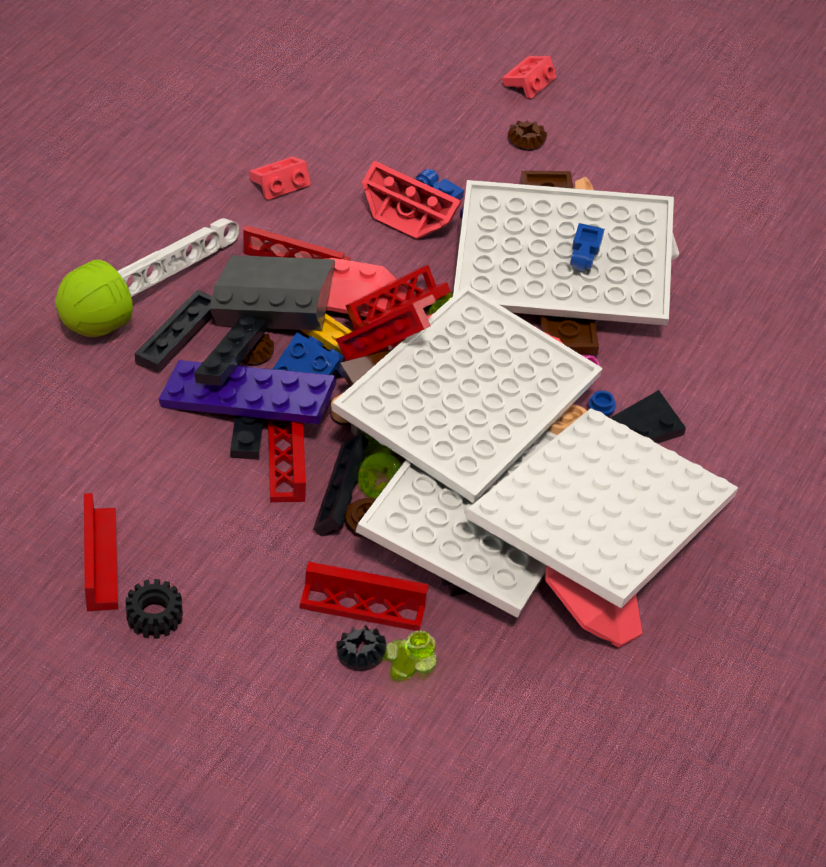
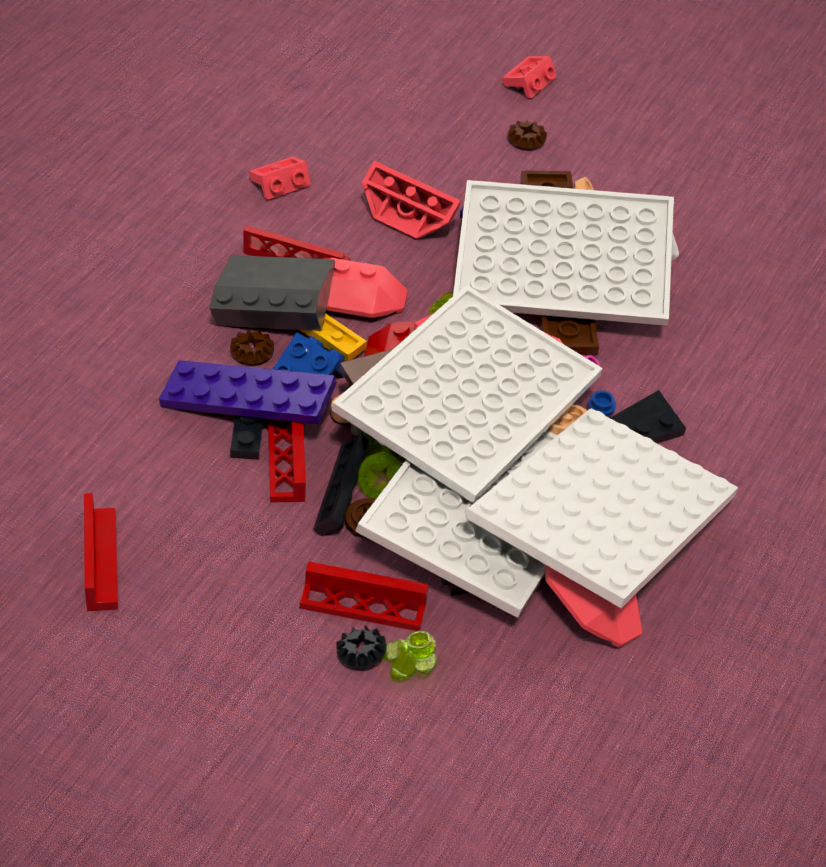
(96, 296): piece -> none
(157, 622): black tyre -> none
(175, 331): black plate -> none
(230, 351): black plate -> none
(386, 330): red fence -> none
(431, 179): blue plate -> none
(437, 290): red fence -> none
(587, 241): blue plate -> none

